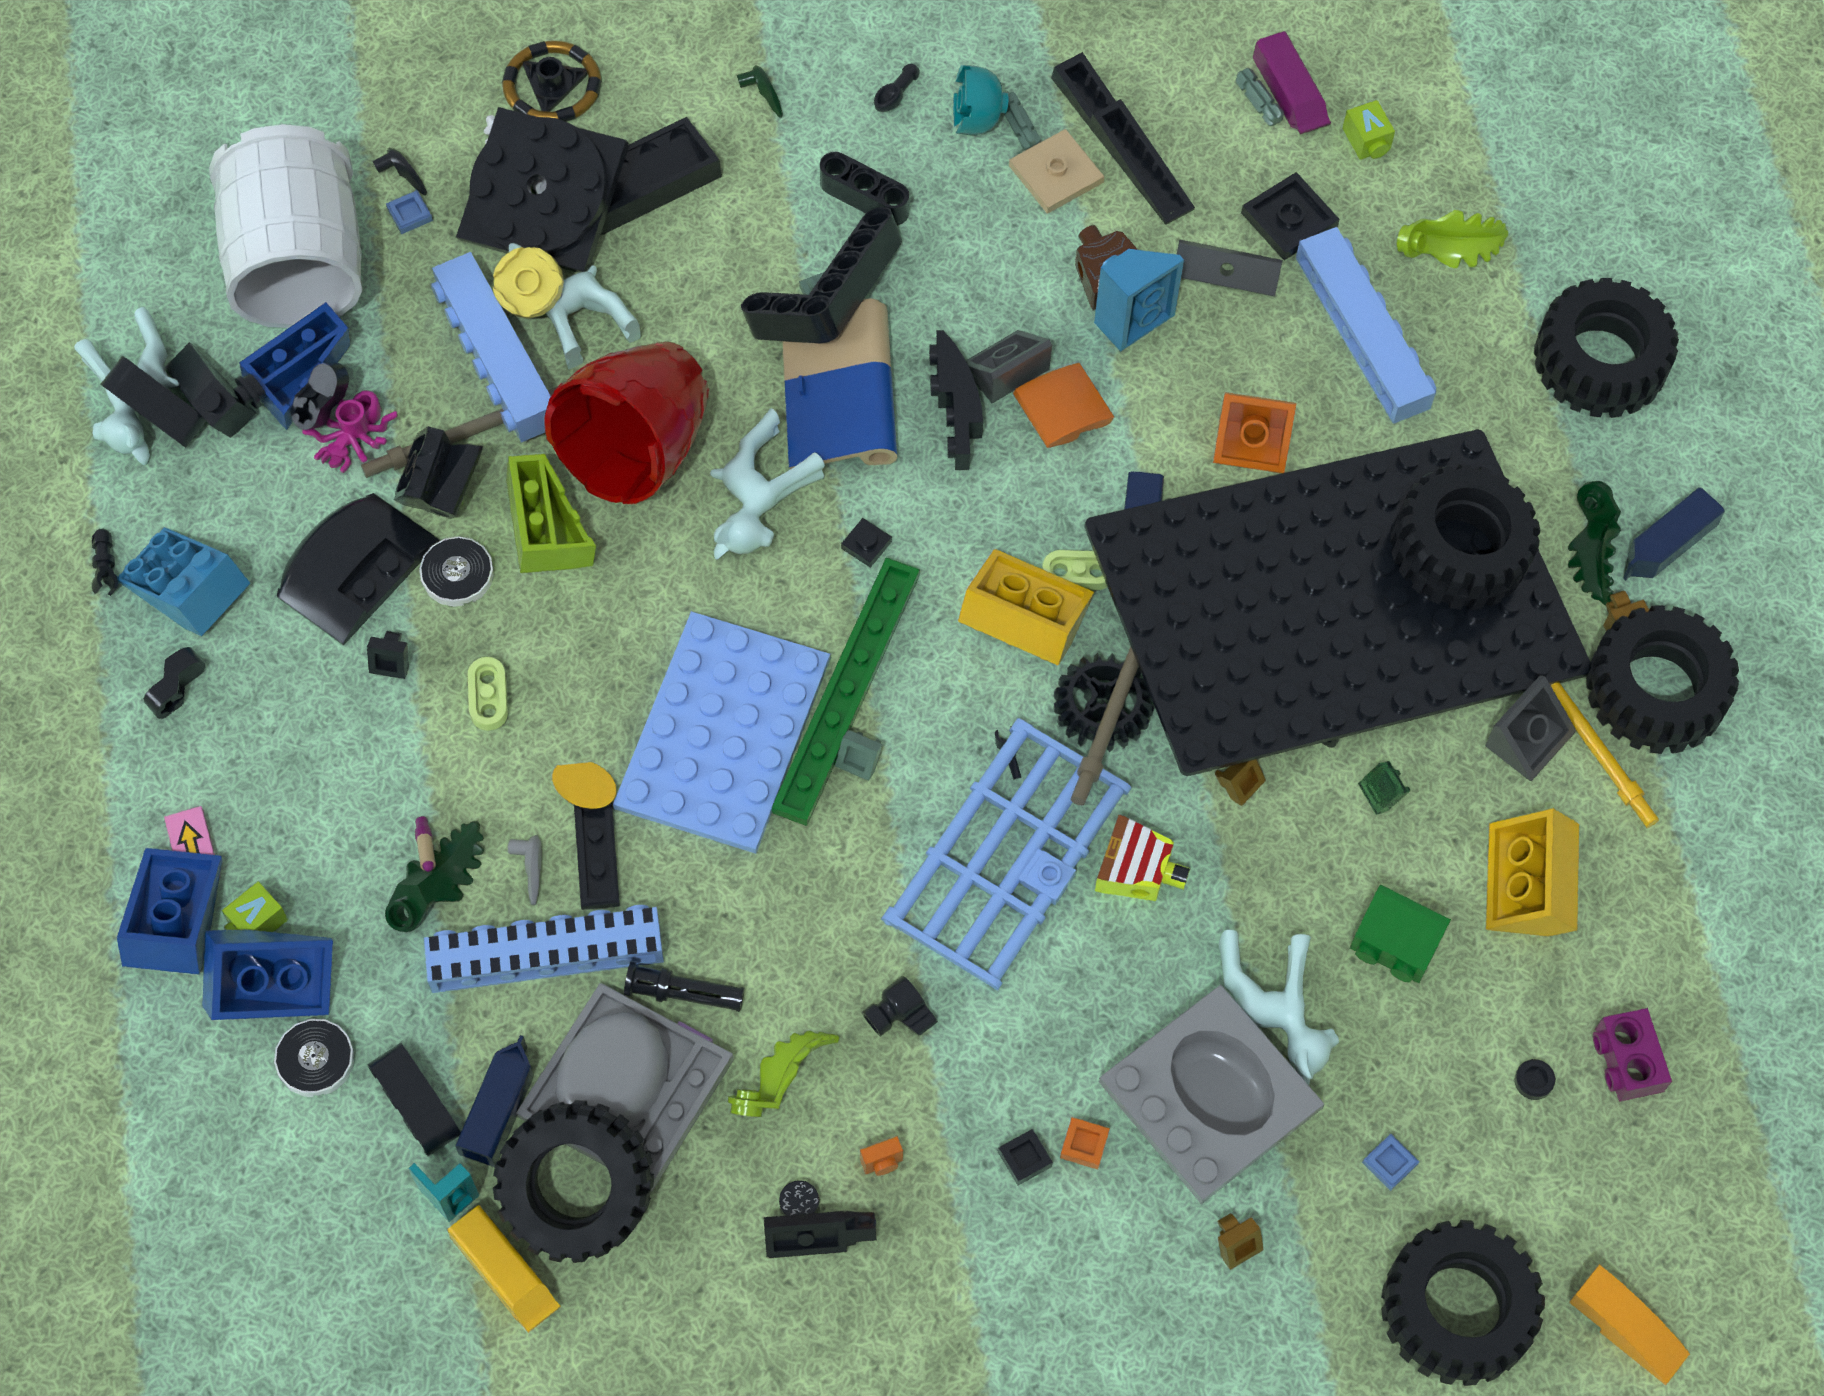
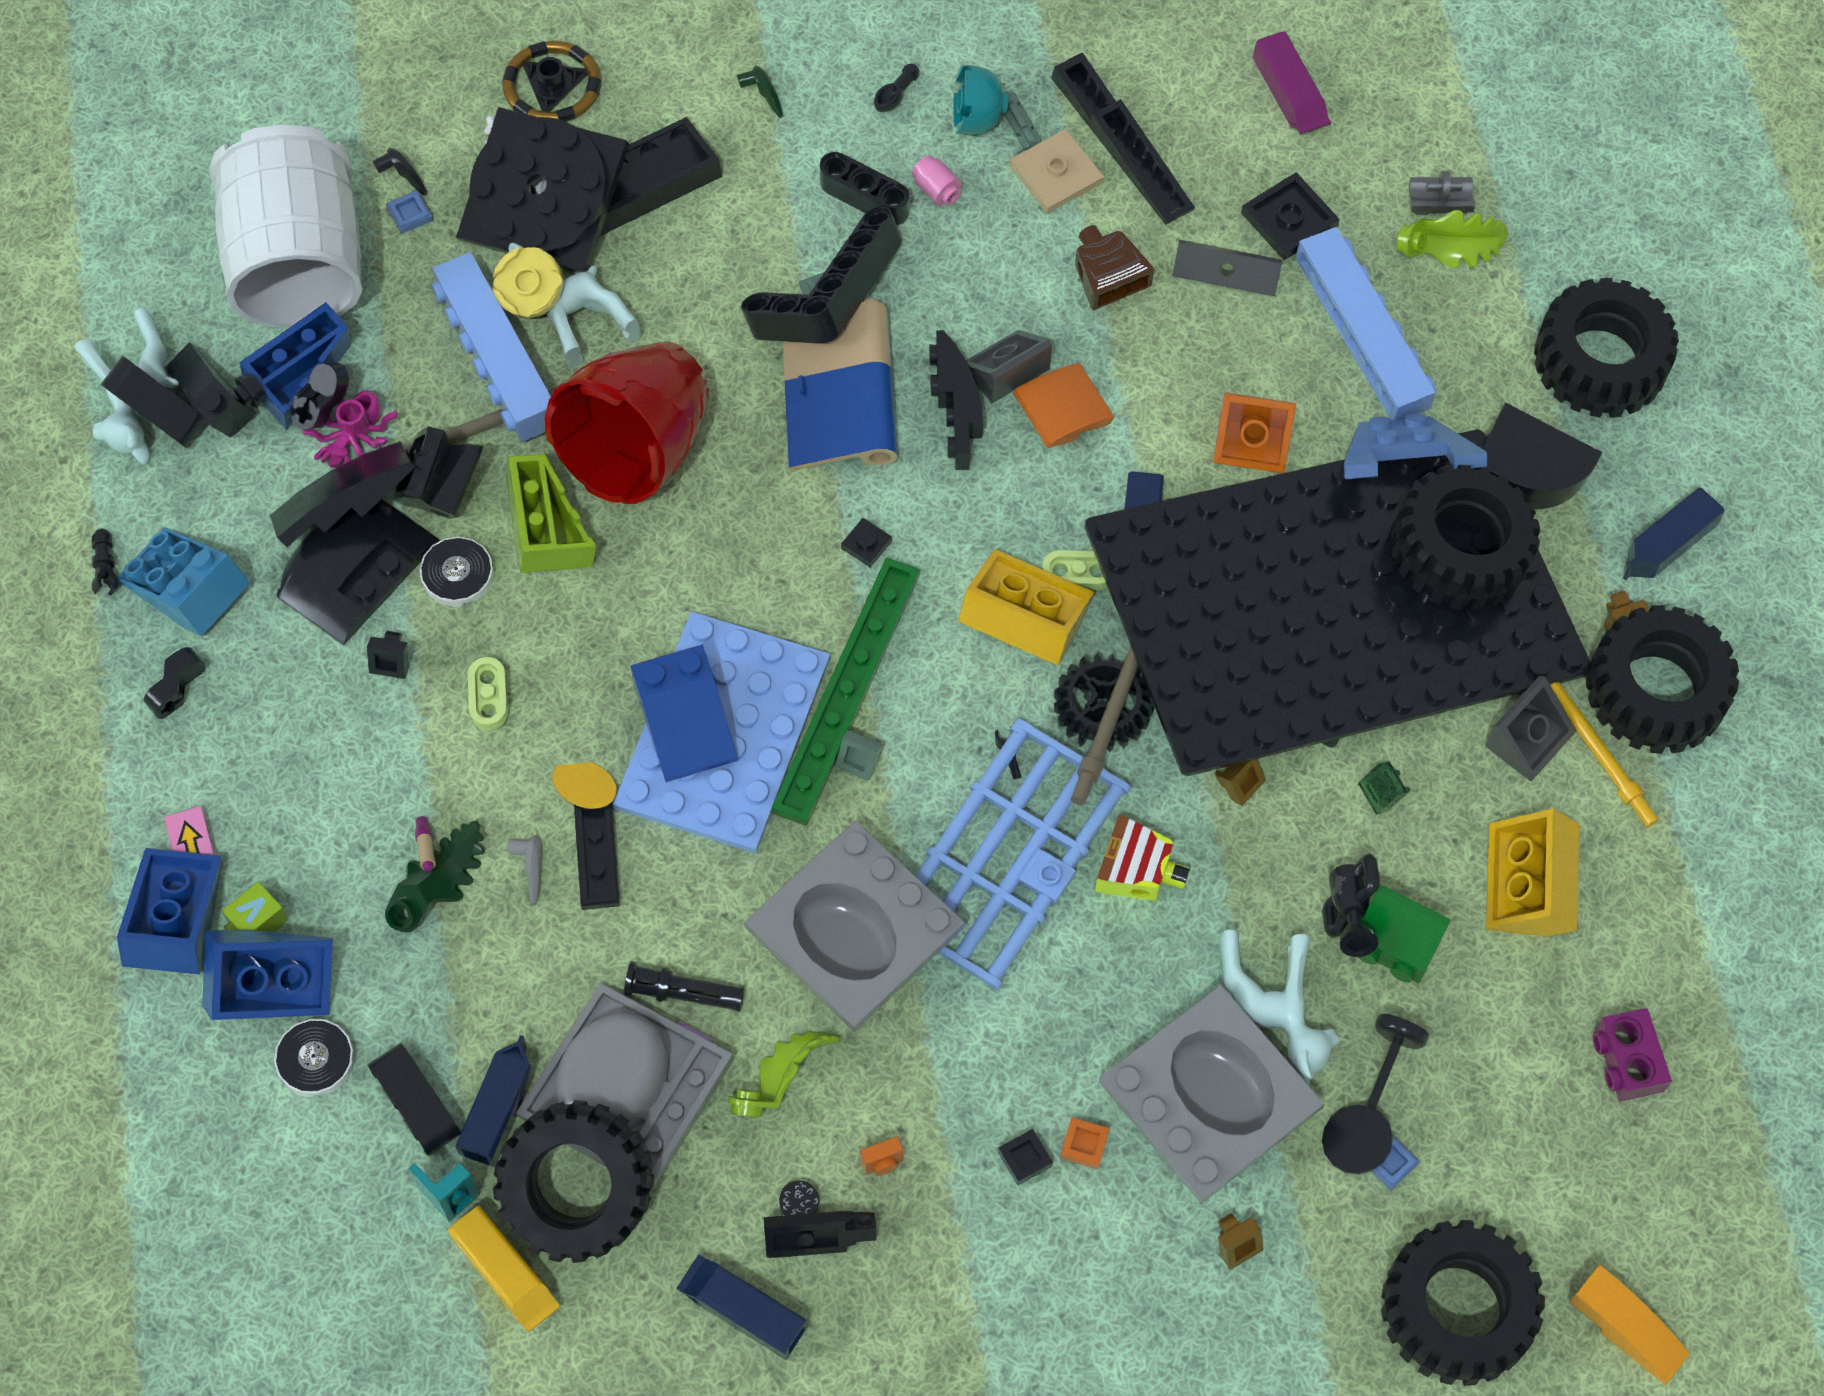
(354, 484): none -> black slope
(543, 948): light blue brick -> none
(683, 713): none -> blue slope
(743, 529): light aqua animal -> none
(743, 1306): none -> dark blue piece
(854, 925): none -> light grey piece
(900, 1003): black piece -> none
(937, 181): none -> bright pink brick
(1136, 294): dark azure slope -> none
(1259, 97): sand green axle -> none
(1350, 896): none -> black piece
(1359, 1135): none -> black piece
(1368, 130): lime brick -> none
(1404, 439): none -> medium blue wing
(1441, 194): none -> flat silver hips
(1534, 1079): black tile -> none
(1537, 458): none -> black brick
(1594, 541): dark green plant -> none

